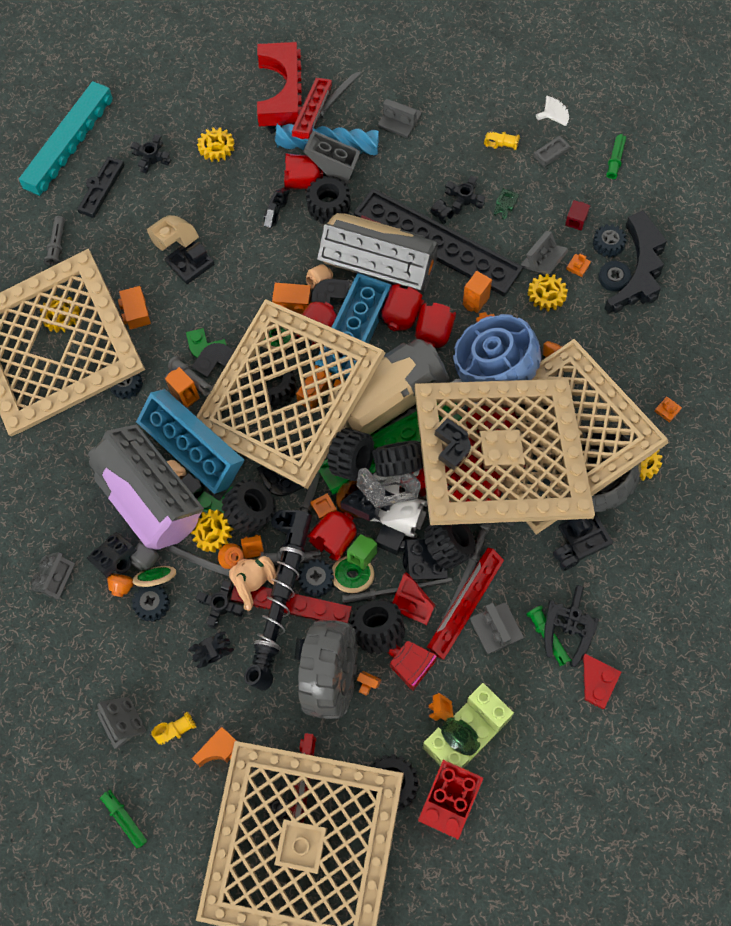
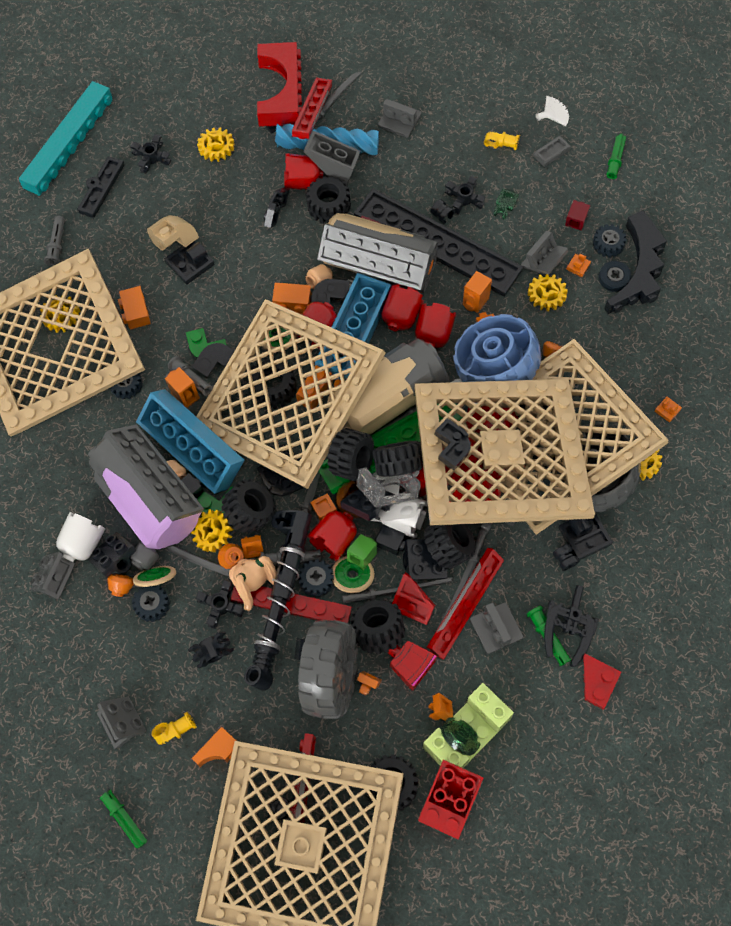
(78, 537): none -> white cylinder

